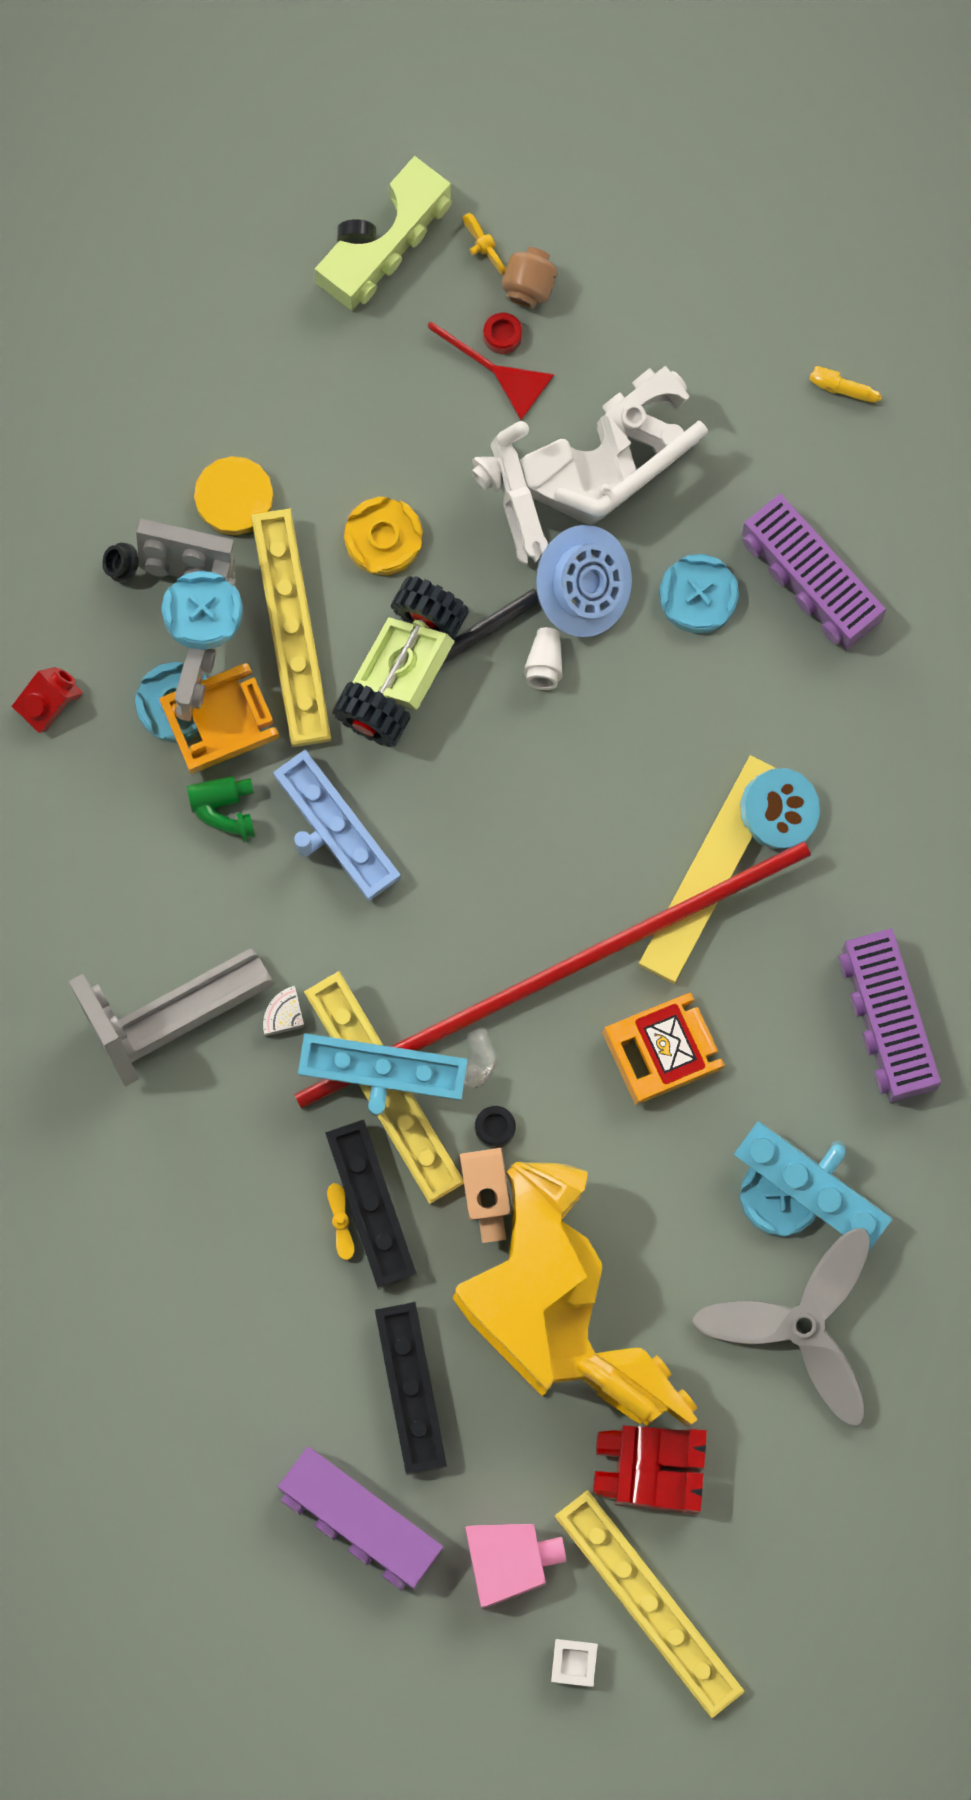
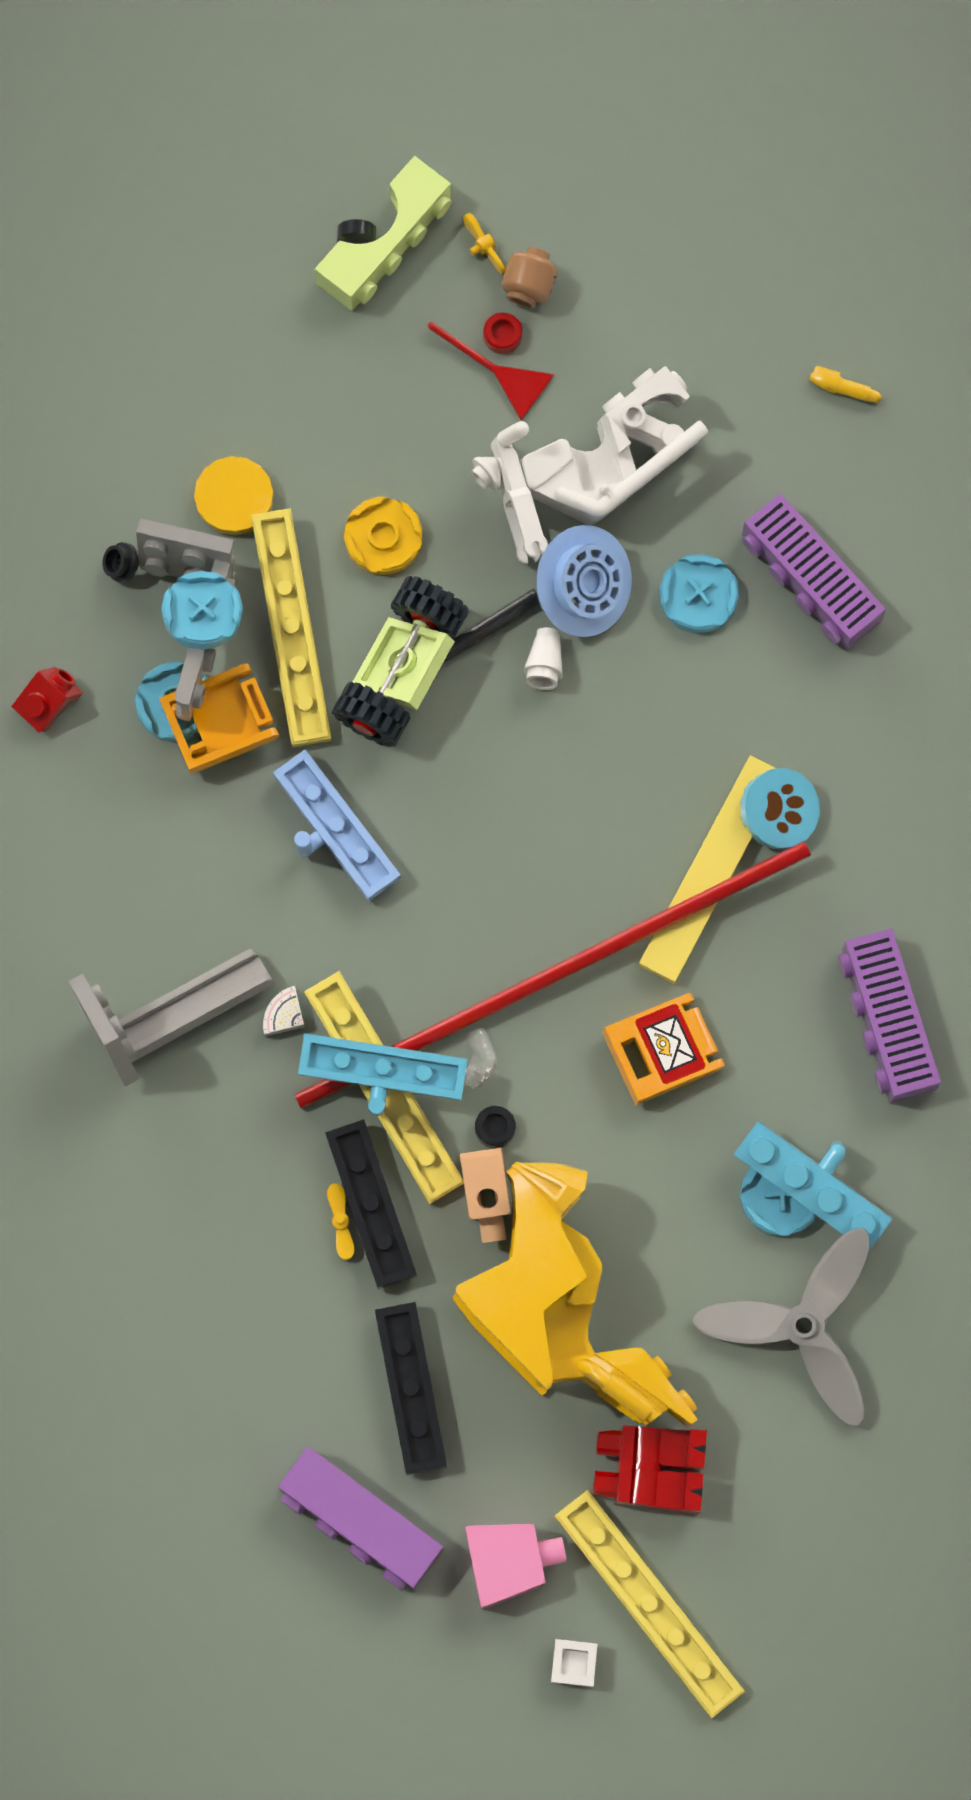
(220, 793): green plant -> none

